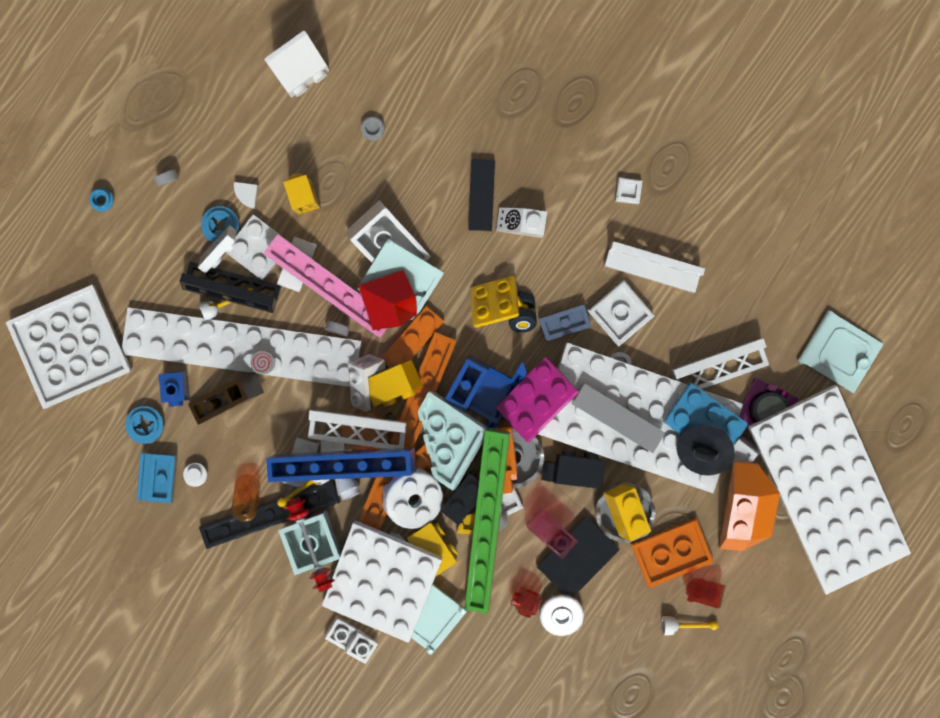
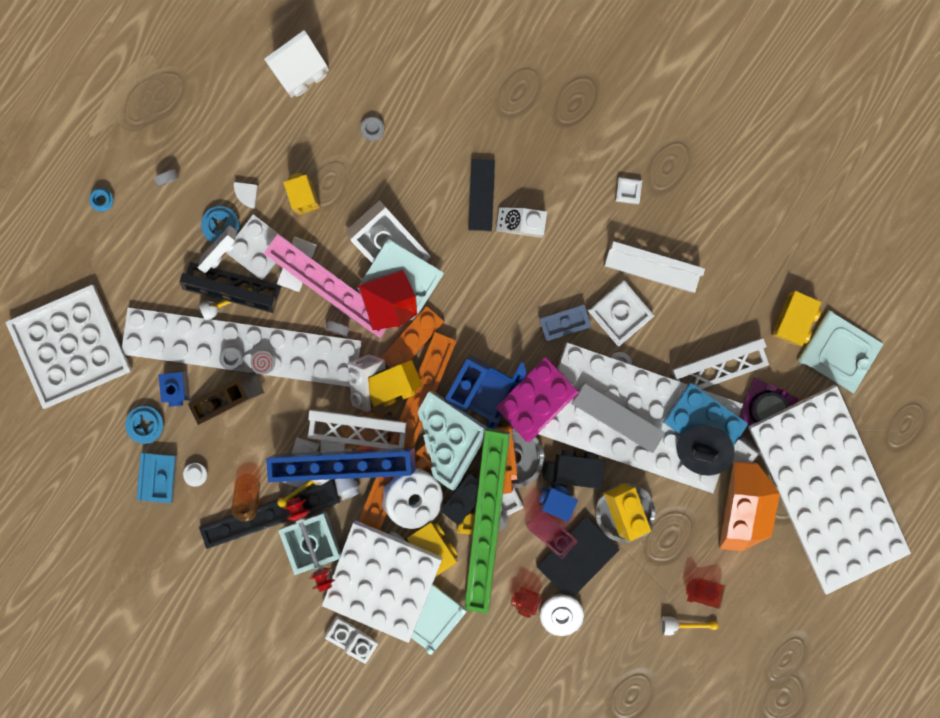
(231, 358): none -> light grey tile
(501, 301): yellow plate -> none
(557, 501): none -> blue brick
(672, 552): orange tile -> none
(797, 319): none -> yellow brick

